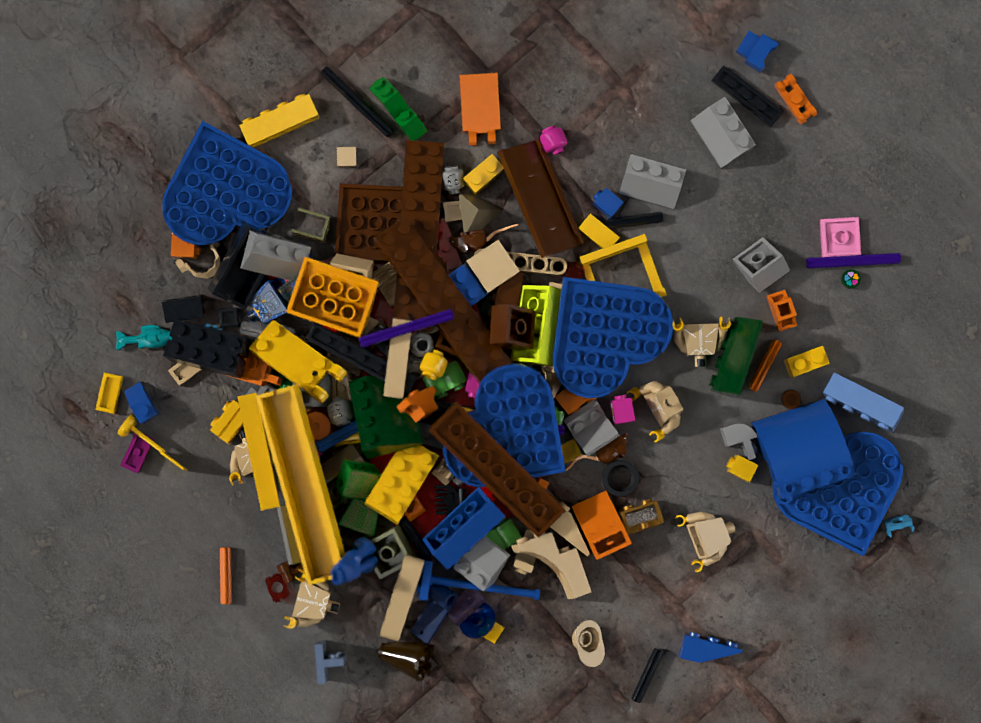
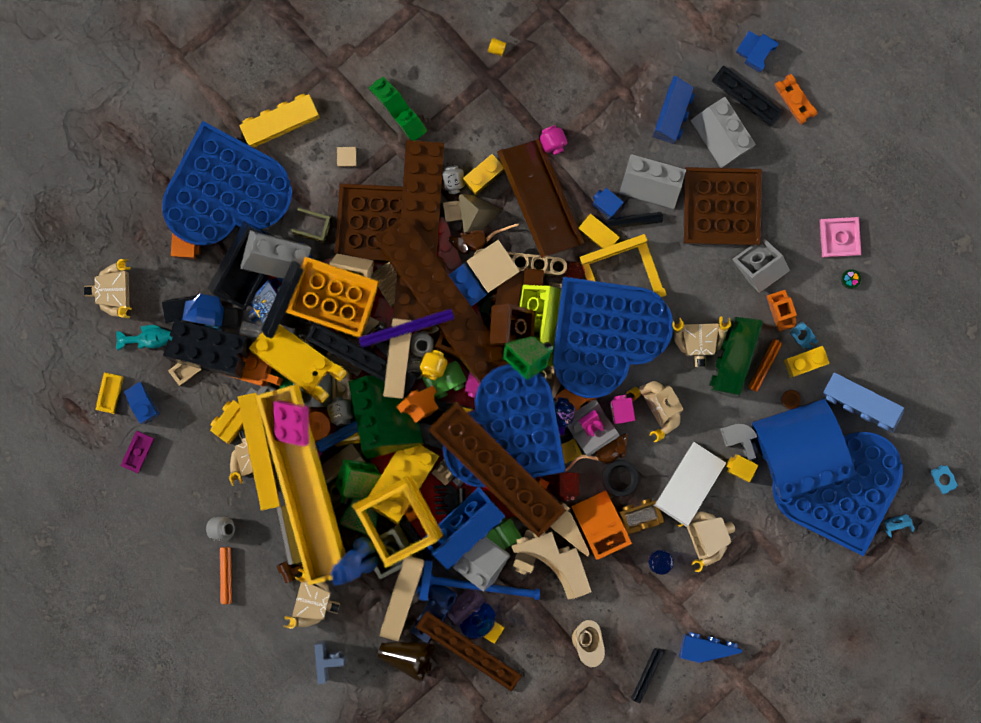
(112, 289): none -> tan torso
(129, 425): yellow piece -> none
(204, 310): none -> blue slope
(210, 273): tan helmet -> none
(220, 528): none -> light grey head
(277, 596): clear red piece -> none
(282, 299): none -> black tile
(291, 423): none -> dark pink plate
(357, 102): black axle -> none
(421, 508): none -> yellow piece
(468, 651): none -> reddish brown tile
(480, 106): orange tile -> none
(496, 47): none -> yellow hose
(528, 356): none -> green torso
(533, 277): none -> reddish brown slope
(564, 412): none -> clear blue head
(568, 485): none -> clear red brick
(591, 423): none -> dark pink tile
(660, 562): none -> clear blue head
(674, 111): none -> blue slope
(690, 484): none -> white tile
(722, 206): none -> reddish brown plate
(810, 337): none -> dark azure piece
(853, 260): dark purple axle -> none
(936, 473): none -> dark azure piece

